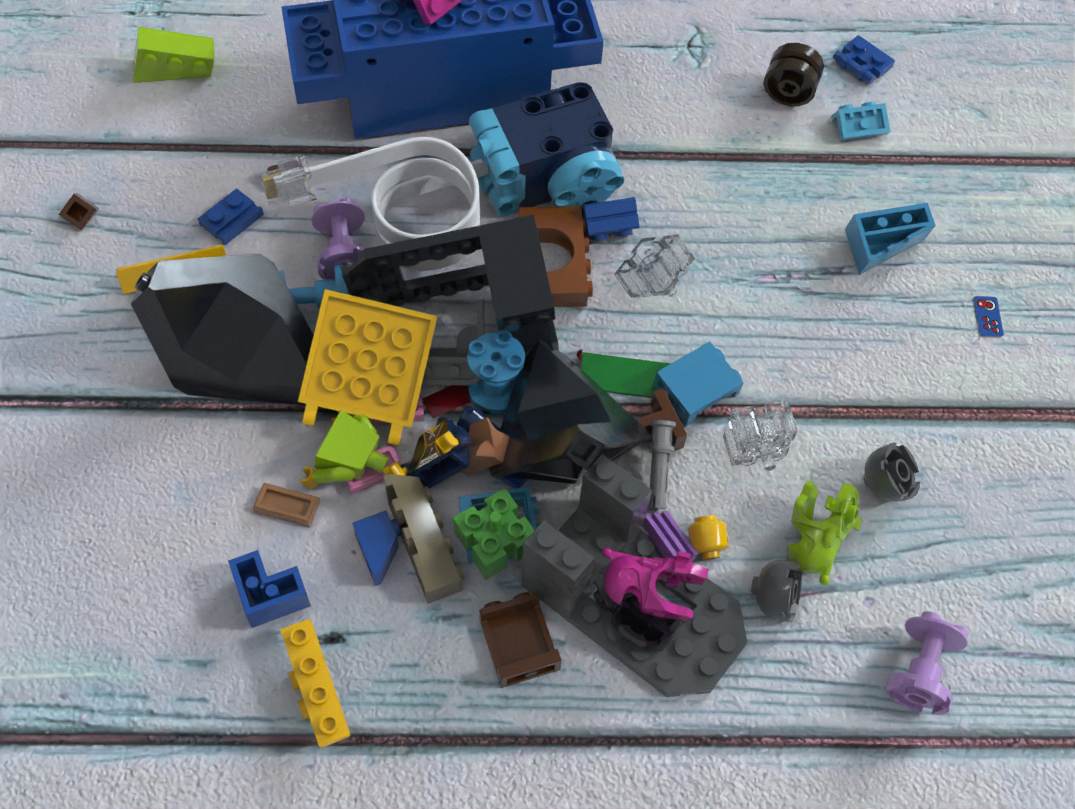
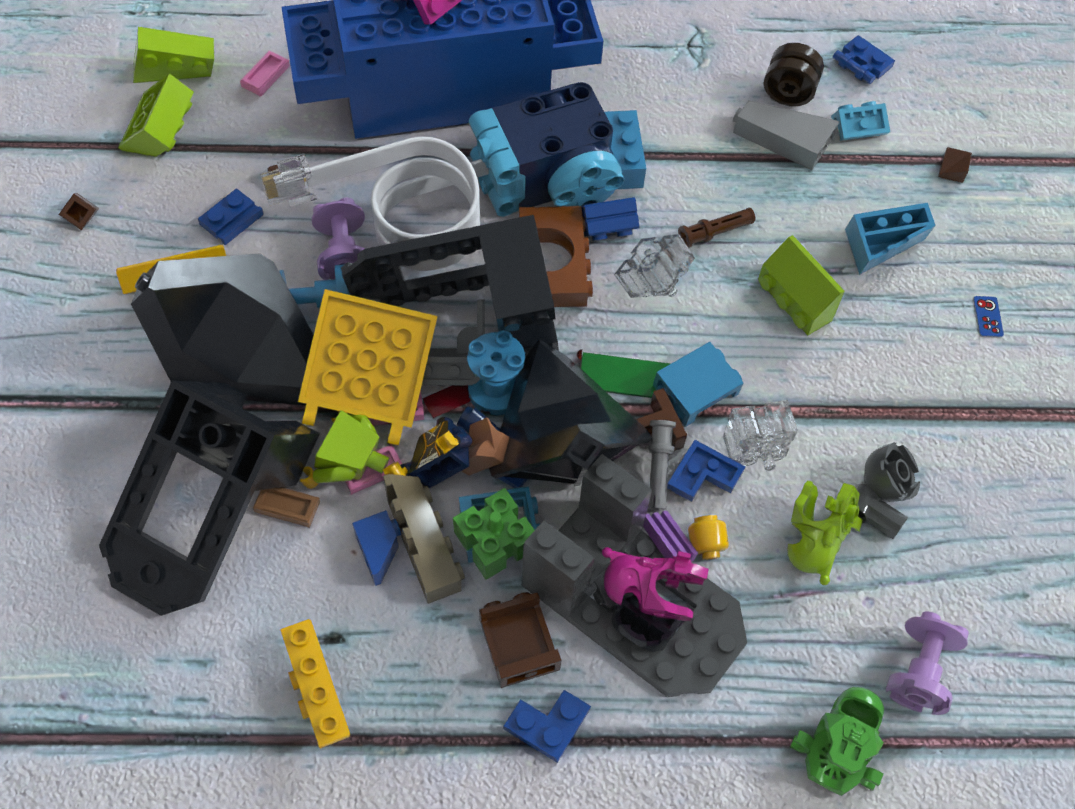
(157, 118): none -> lime slope
(214, 431): none -> black bracket
(265, 73): none -> bright pink tile
(267, 596): blue brick -> none
(552, 732): none -> blue plate
(628, 147): none -> dark azure wedge
(704, 464): none -> blue plate
(705, 229): none -> reddish brown pin
(778, 589): dark grey cylinder -> none
(785, 131): none -> light grey slope
(801, 286): none -> lime slope
(852, 739): none -> bright green helmet
(879, 513): none -> dark grey piece
(955, 164): none -> reddish brown slope

